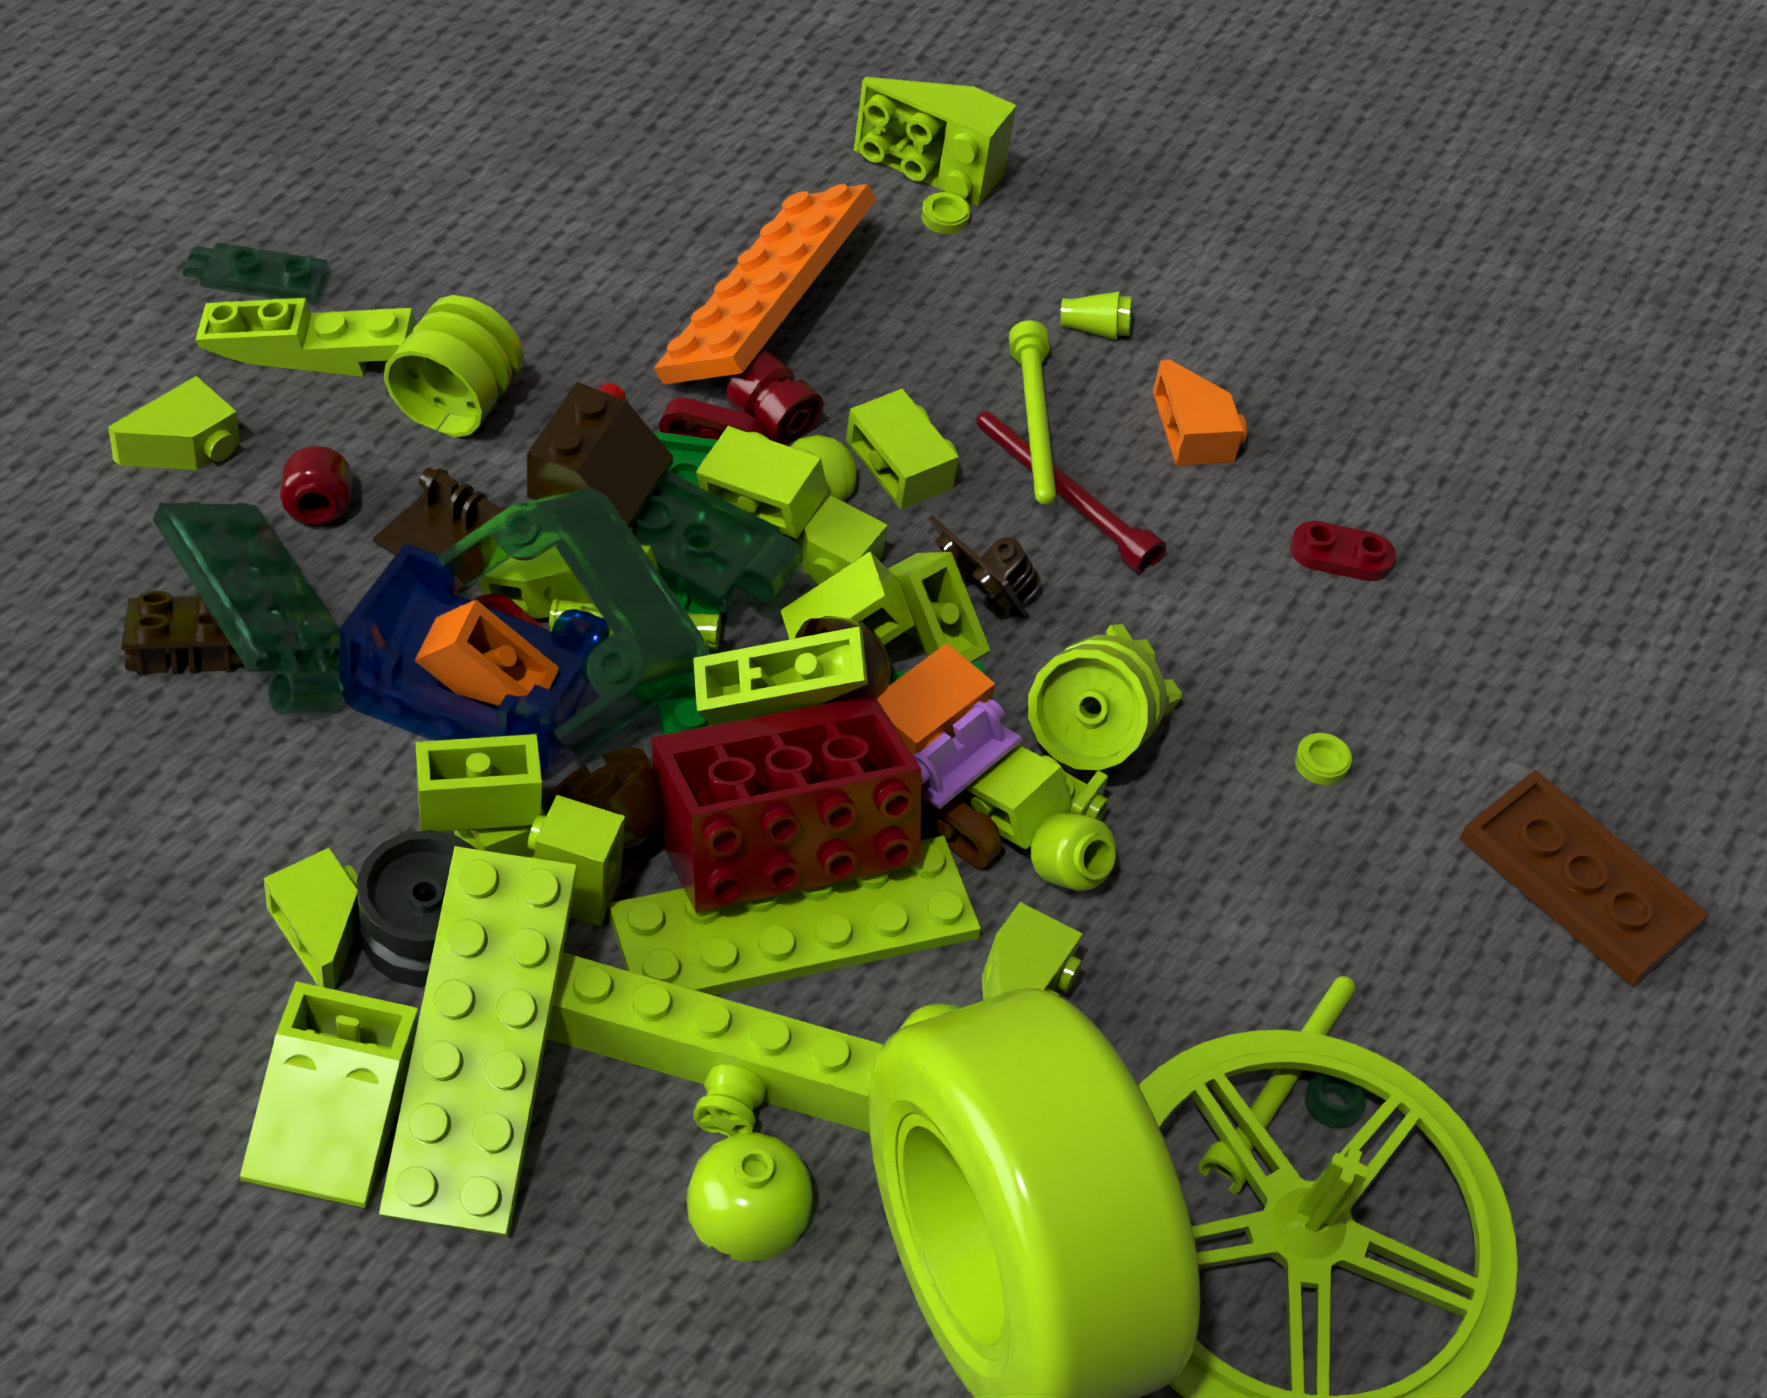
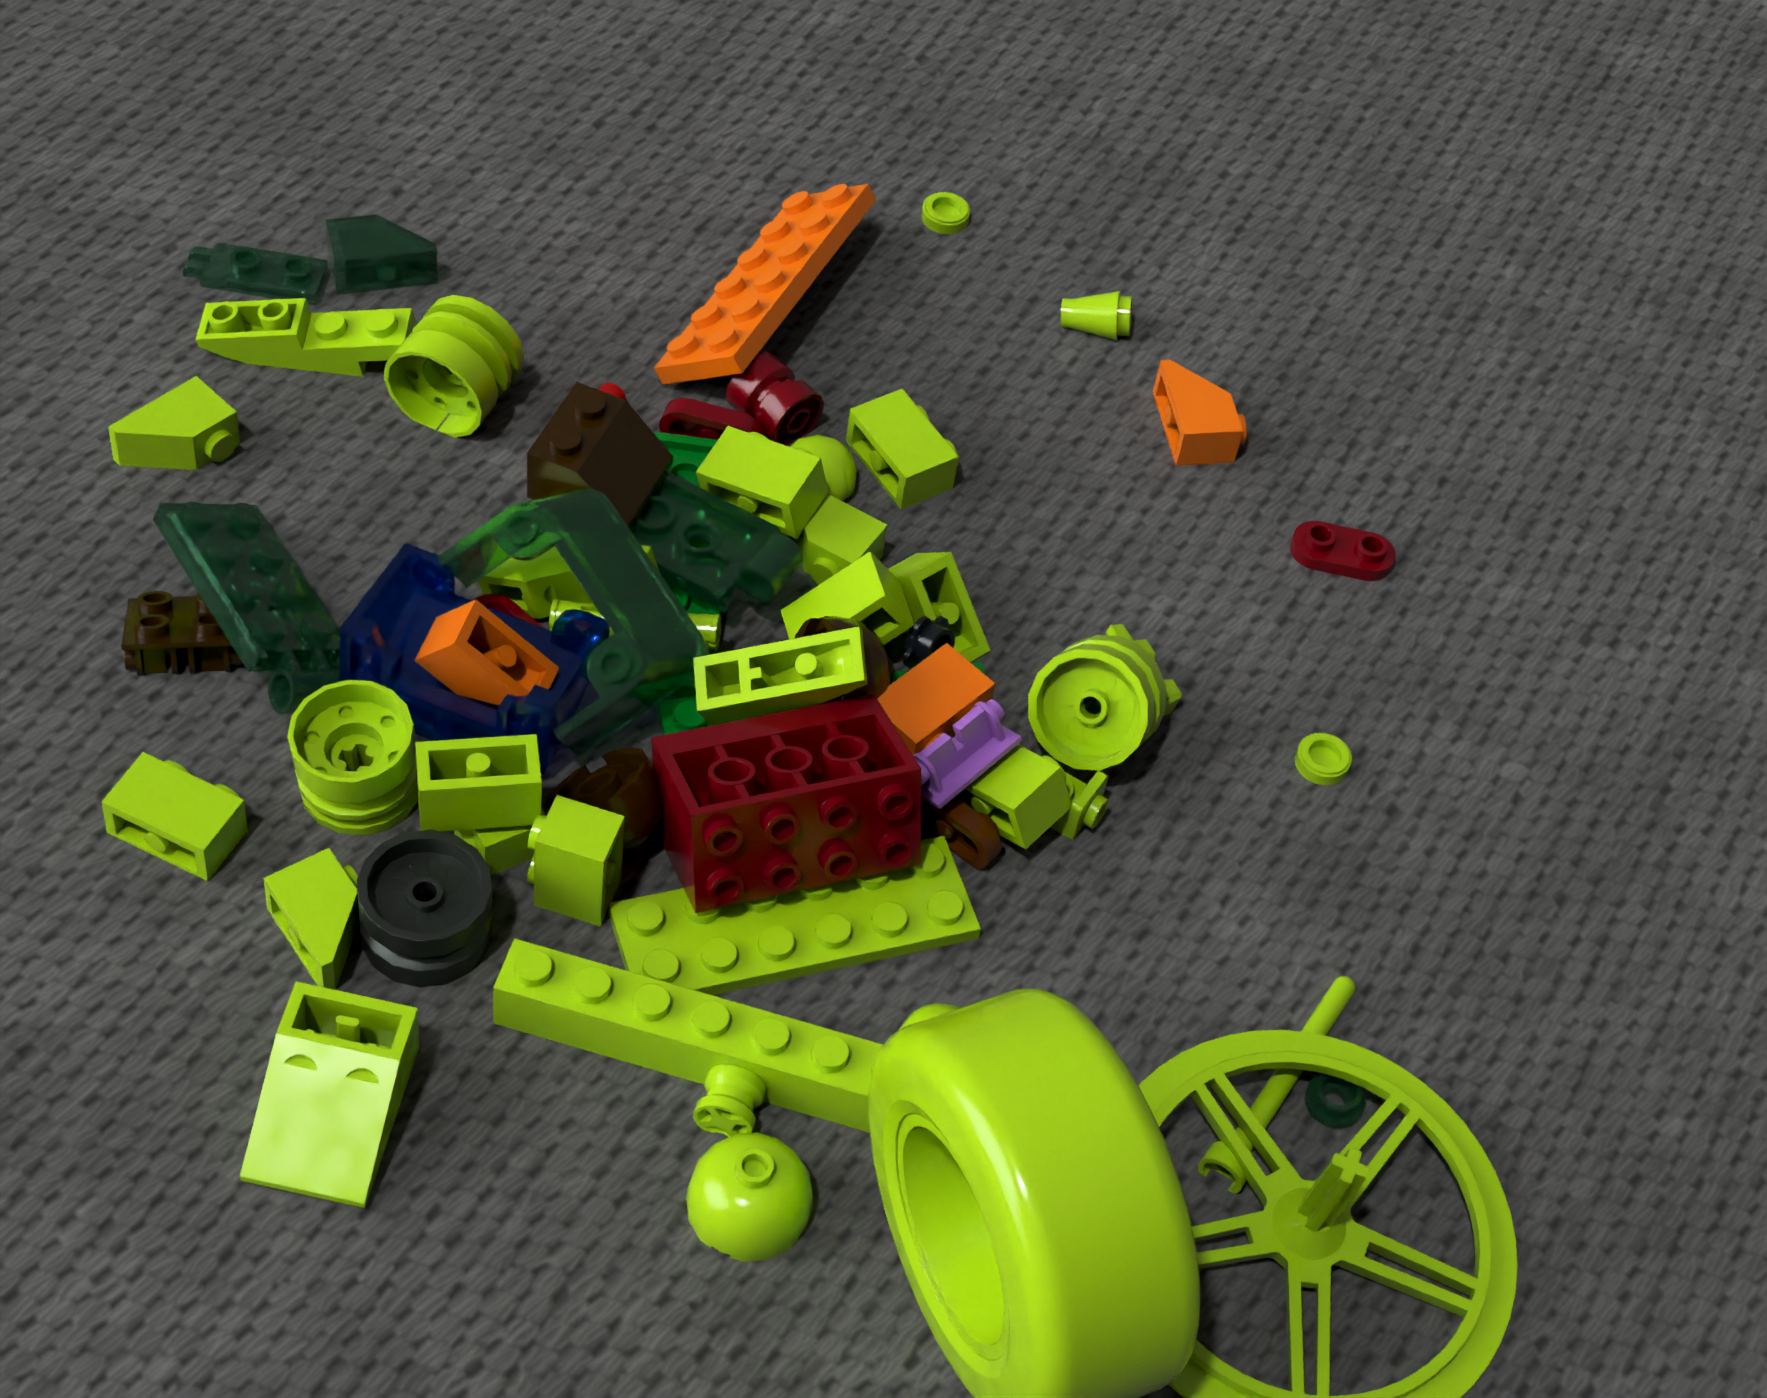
(175, 815): none -> lime brick
(316, 486): dark red head -> none
(355, 757): none -> lime wheel
(378, 255): none -> clear green slope
(438, 516): dark brown hinge -> none
(479, 1042): lime plate -> none
(925, 639): none -> black plate
(936, 133): lime slope -> none
(1001, 570): dark brown hinge -> none
(1030, 346): lime piece -> none
(1031, 953): lime slope -> none
(1073, 851): lime head -> none
(1134, 543): dark red piece -> none
(1584, 877): reddish brown plate -> none

